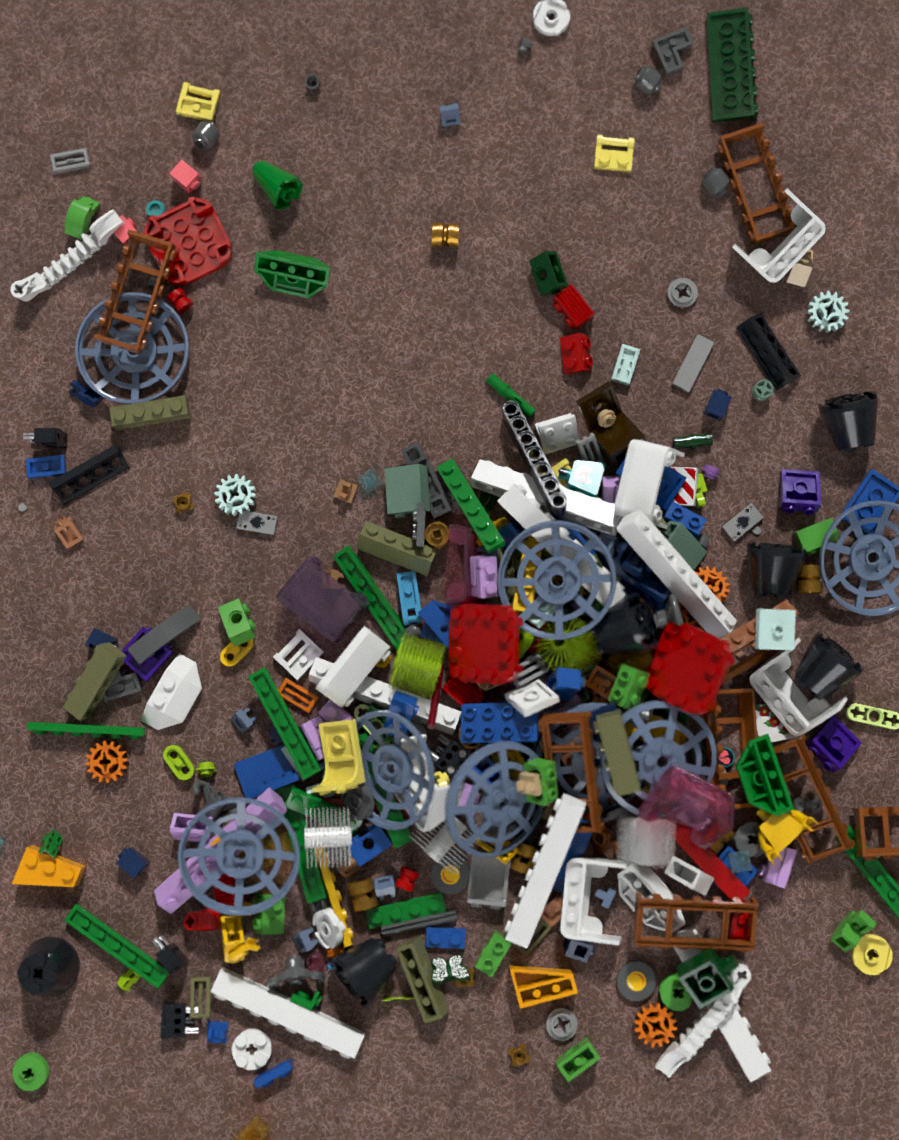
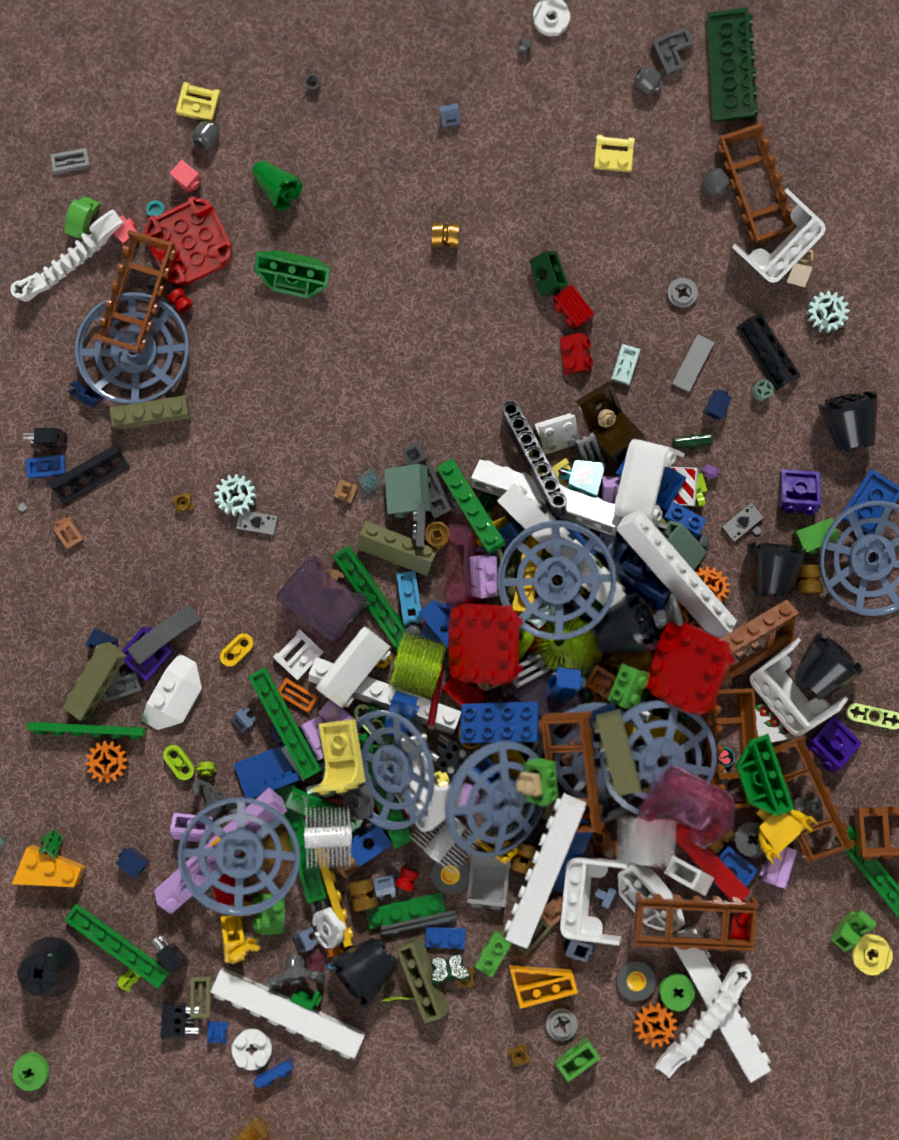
(202, 920): red piece -> none
(231, 614): bright green brick -> none
(505, 391): green pin -> none
(531, 698): white tile -> none
(707, 976): dark green hinge -> none
(739, 861): clear light blue tile -> none
(775, 629): light aqua plate -> none

